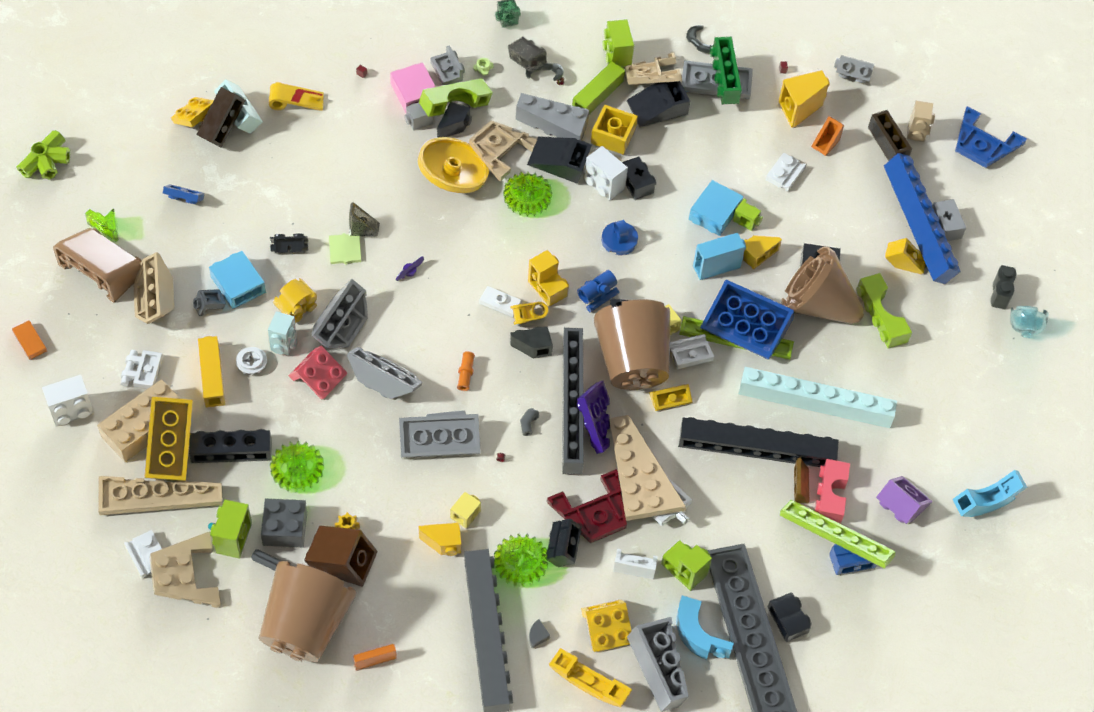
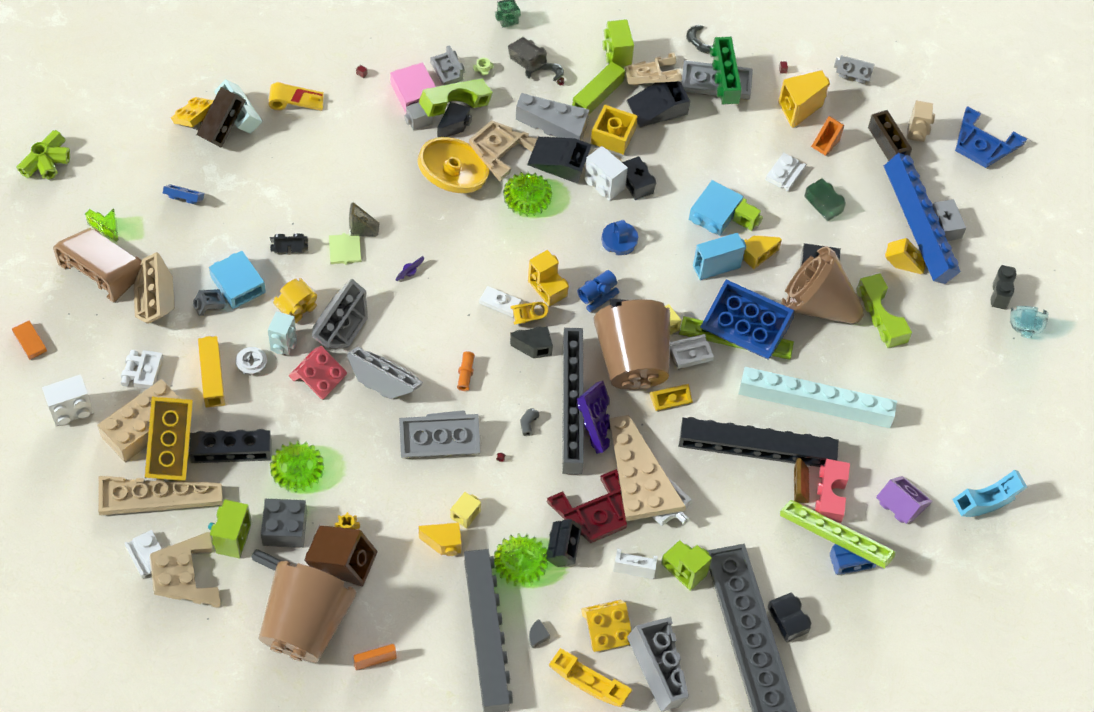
(693, 635): medium azure arch -> none
(825, 199): none -> clear green brick

